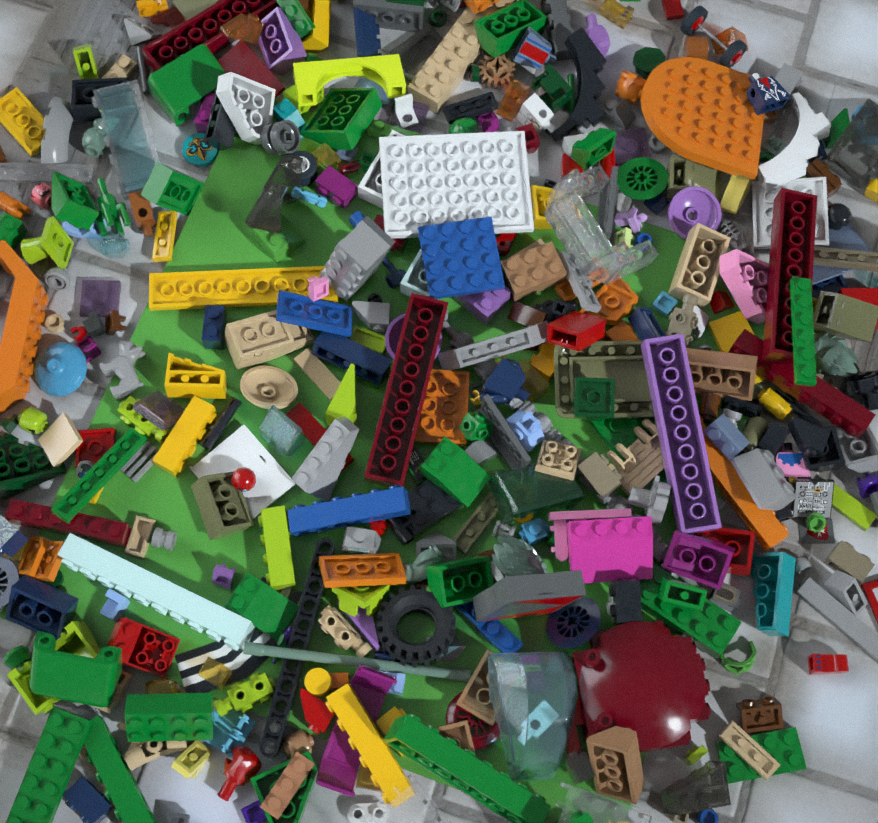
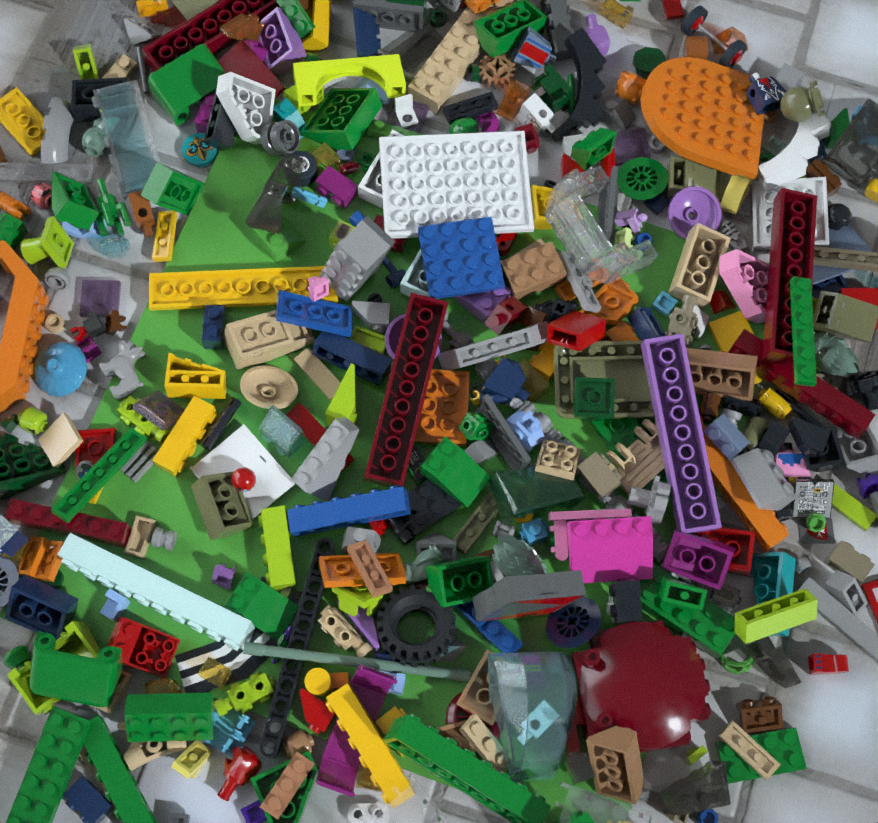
(257, 48): none -> magenta slope
(340, 231): none -> brick
(369, 568): none -> nougat plate
(484, 742): none -> tan plate
(502, 318): none -> dark red torso
(773, 662): none -> clear smoke slope
(775, 615): none -> lime brick
(801, 103): none -> olive tile

